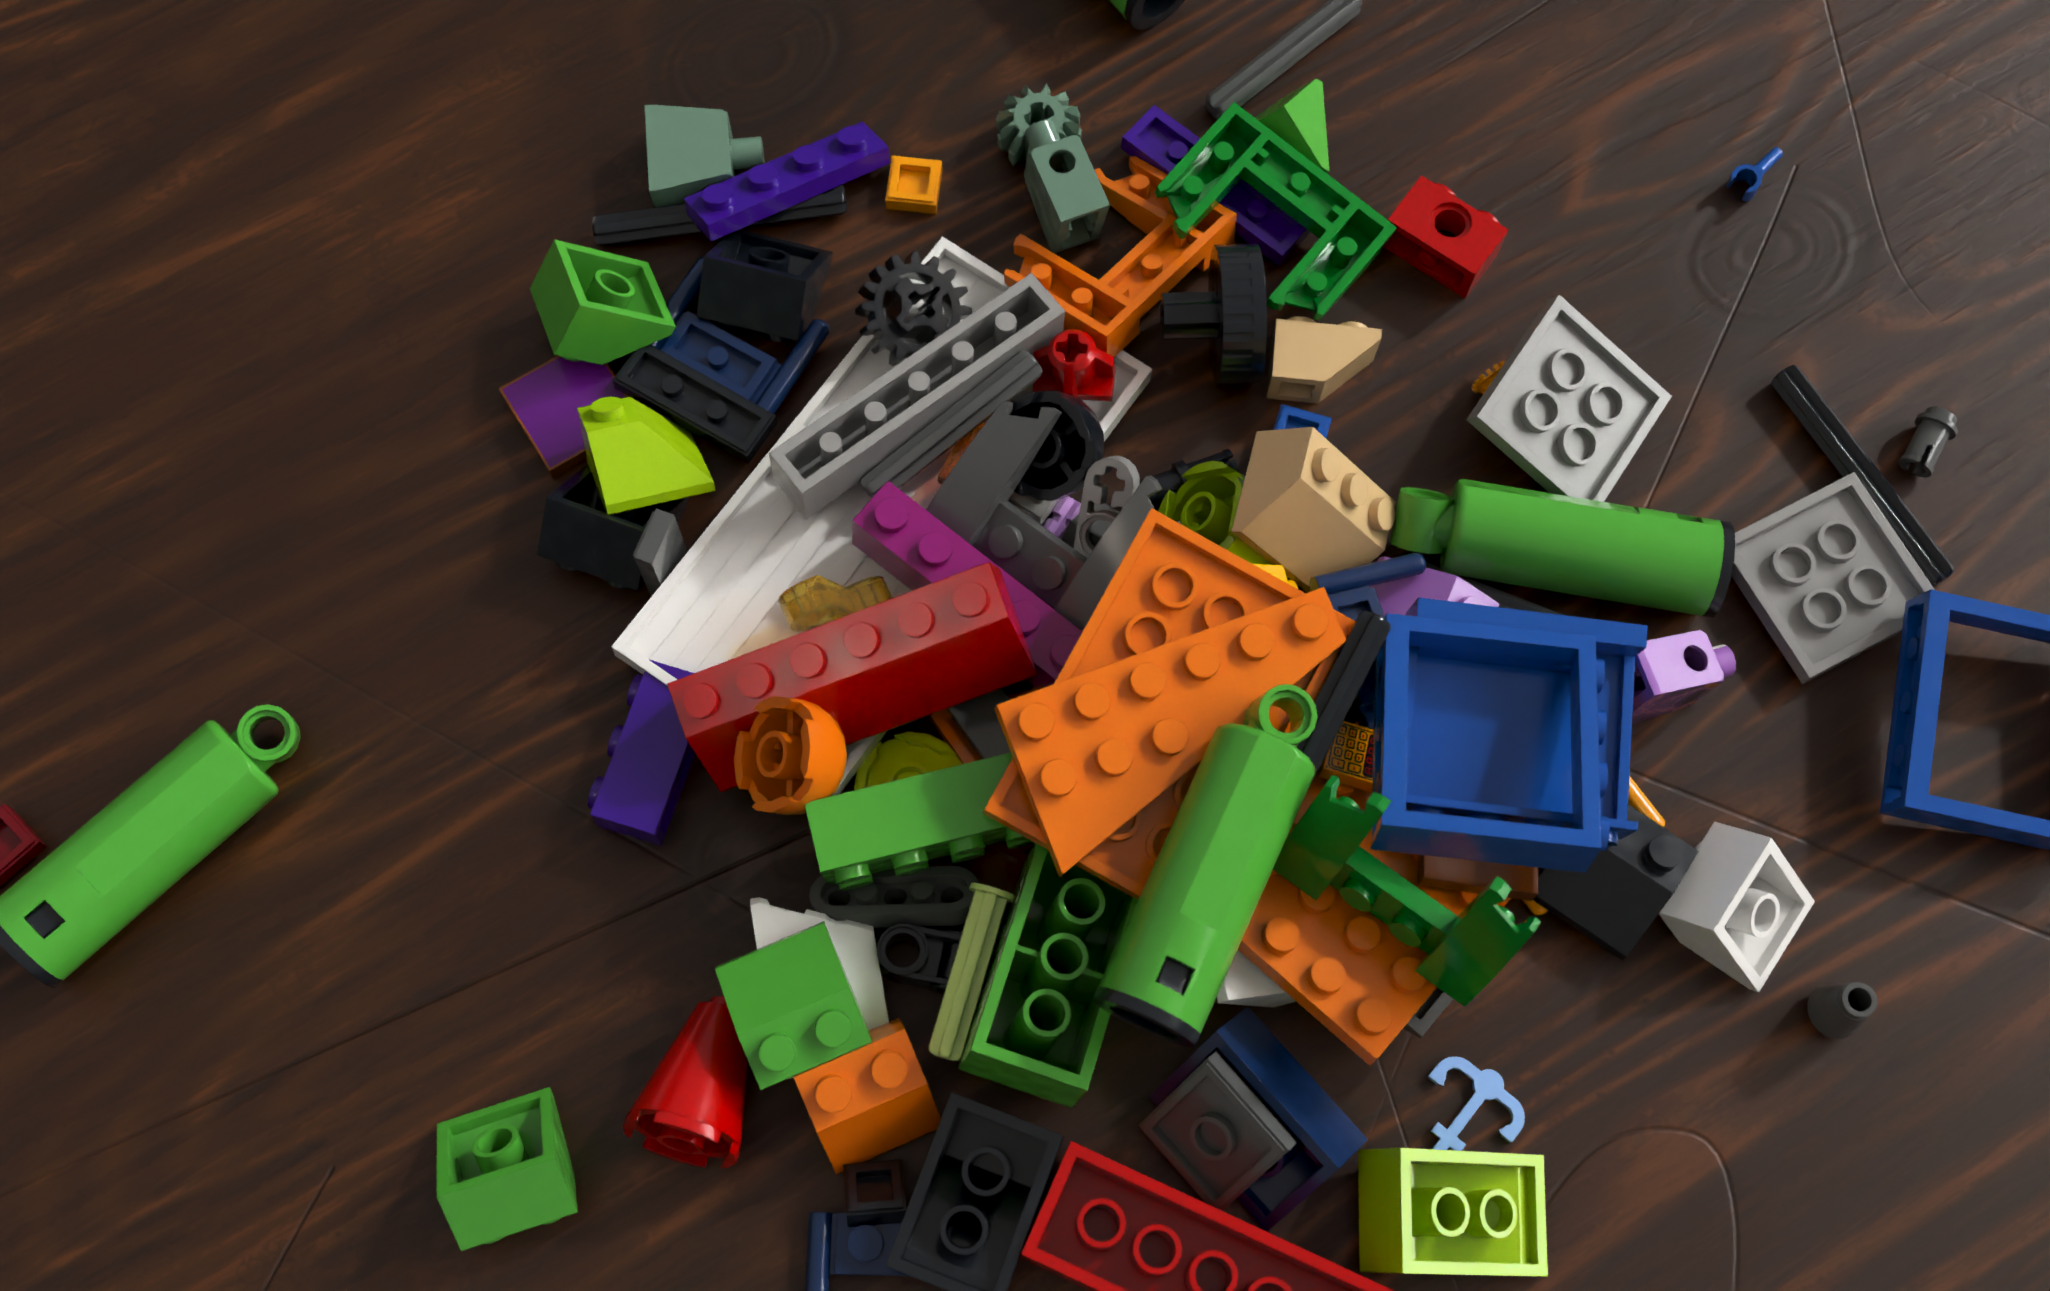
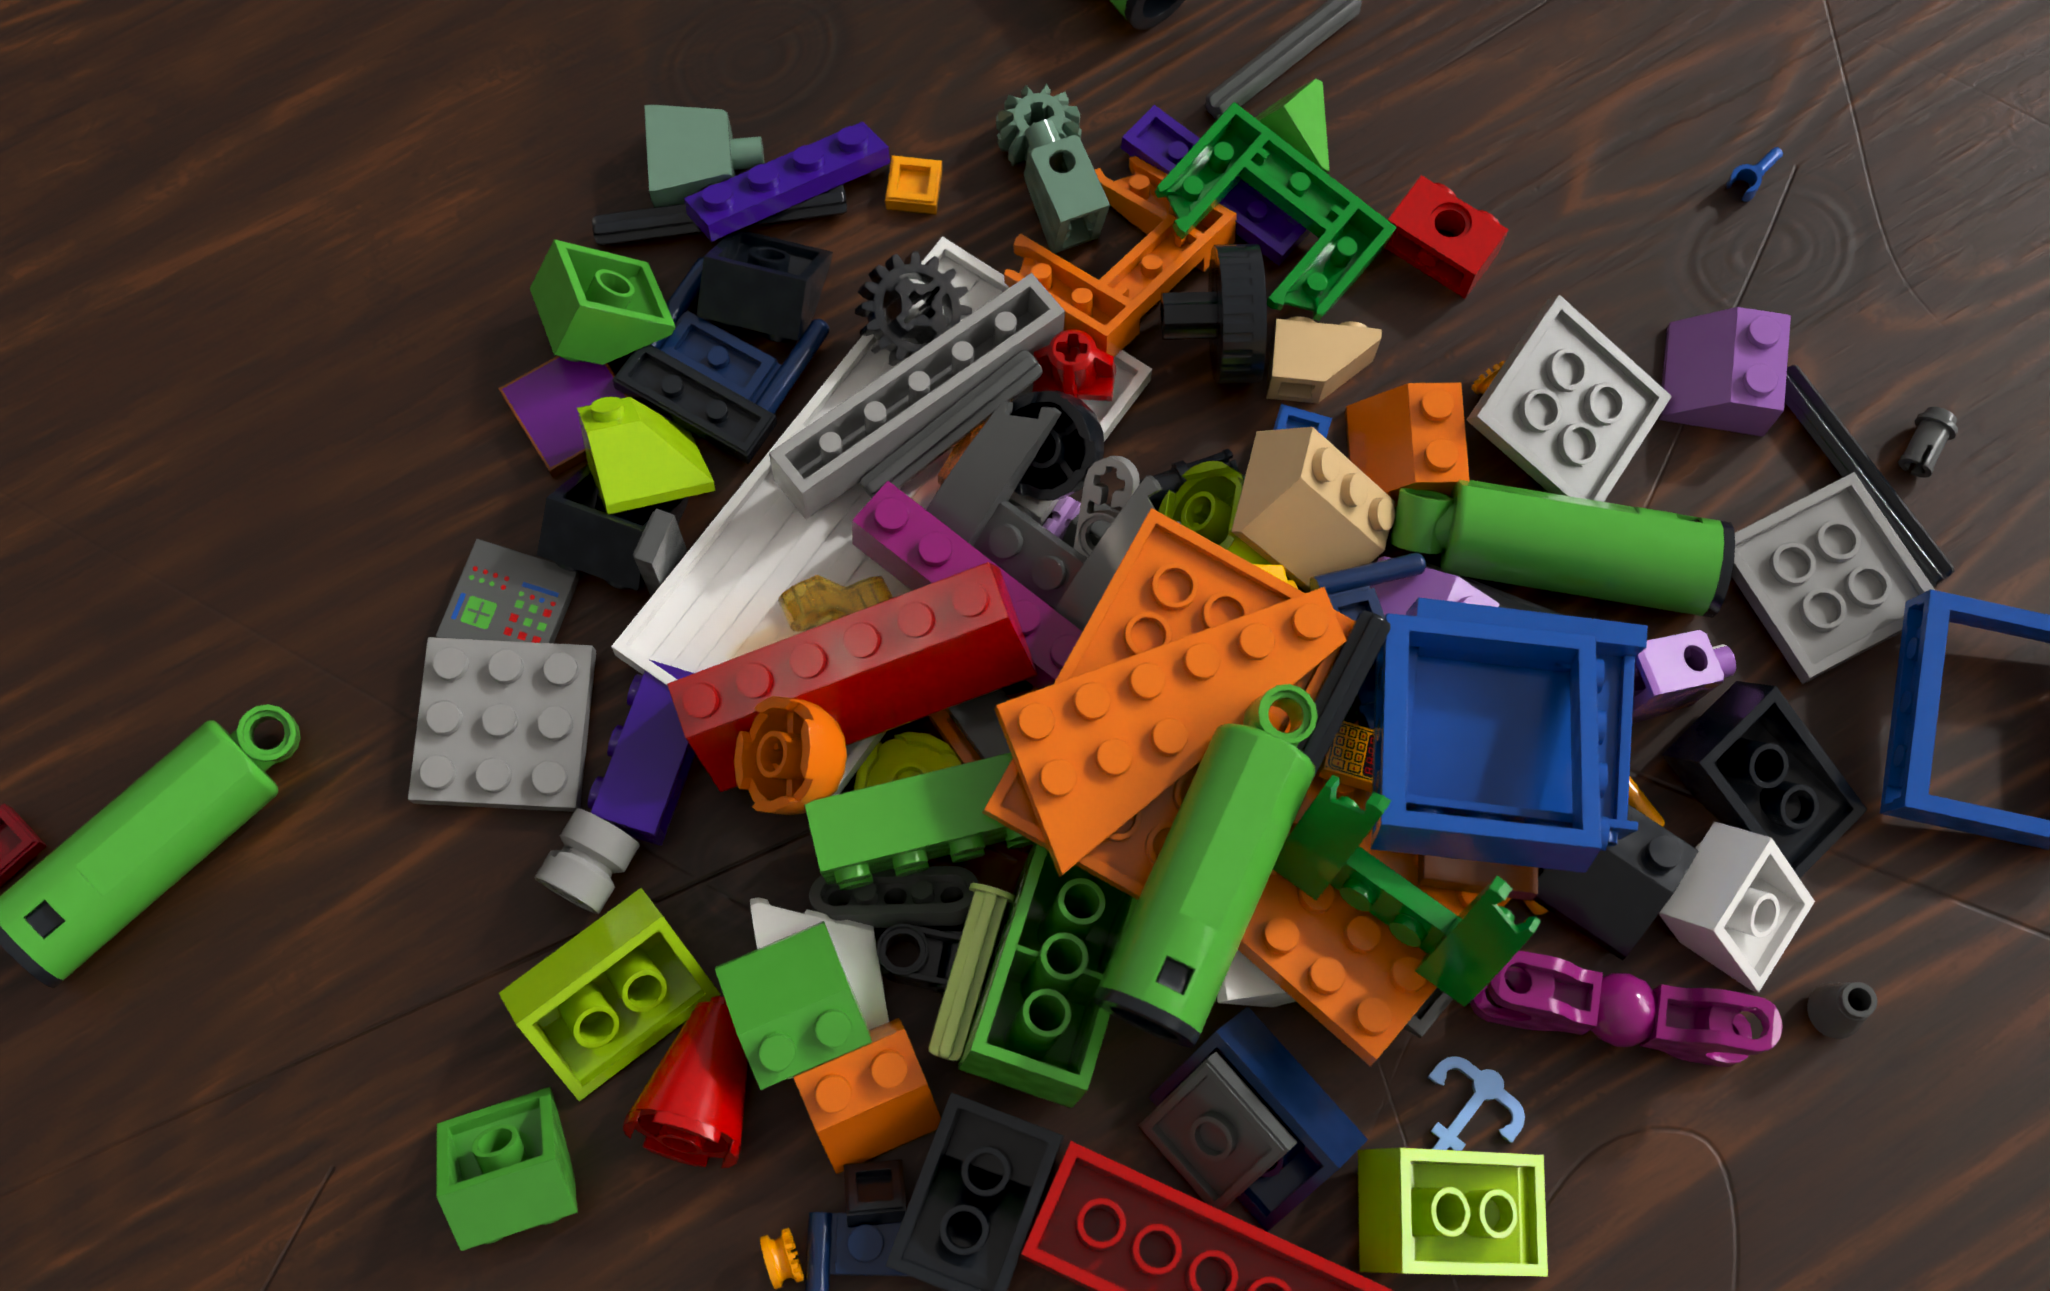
(502, 724): none -> light grey plate
(508, 597): none -> dark grey tile
(587, 861): none -> light grey wheel
(608, 994): none -> lime slope
(780, 1259): none -> light orange bush
(1410, 437): none -> orange slope
(1626, 1011): none -> magenta piece
(1727, 370): none -> medium lavender slope
(1765, 773): none -> black slope

